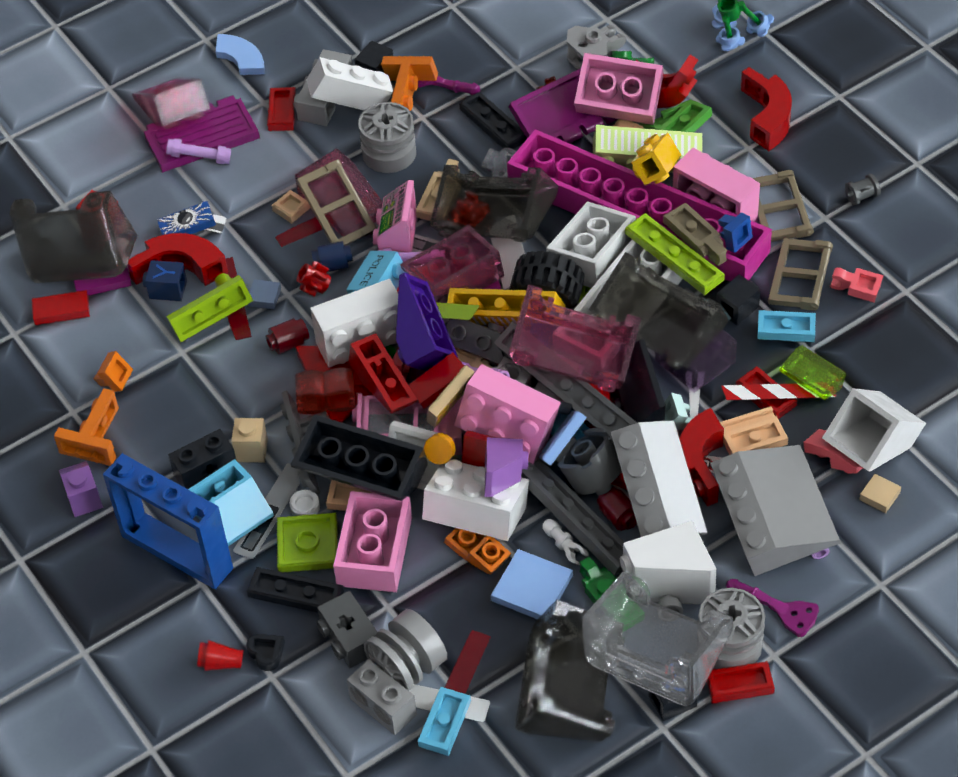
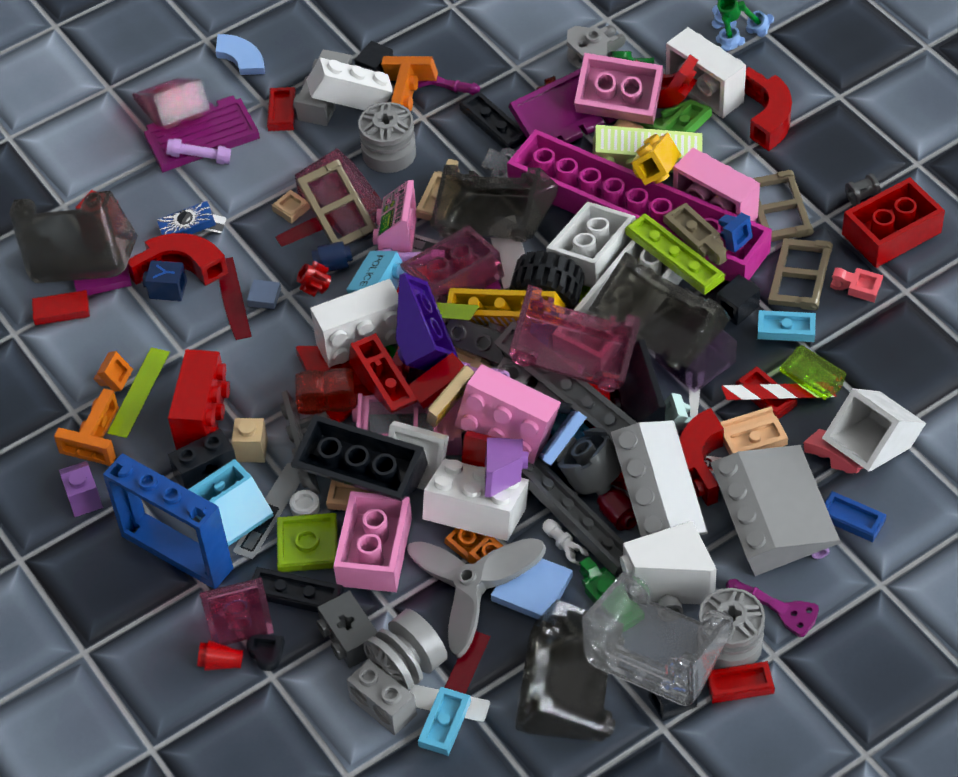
(138, 392): none -> lime sticker
(198, 397): none -> red brick
(211, 307): lime piece -> none
(237, 612): none -> clear pink slope
(287, 335): dark red brick -> none
(439, 448): light orange tile -> none
(470, 210): clear red tile -> none
(473, 580): none -> light grey piece
(718, 72): none -> white brick
(854, 516): none -> blue tile
(880, 493): tan tile -> none
(893, 222): none -> red brick

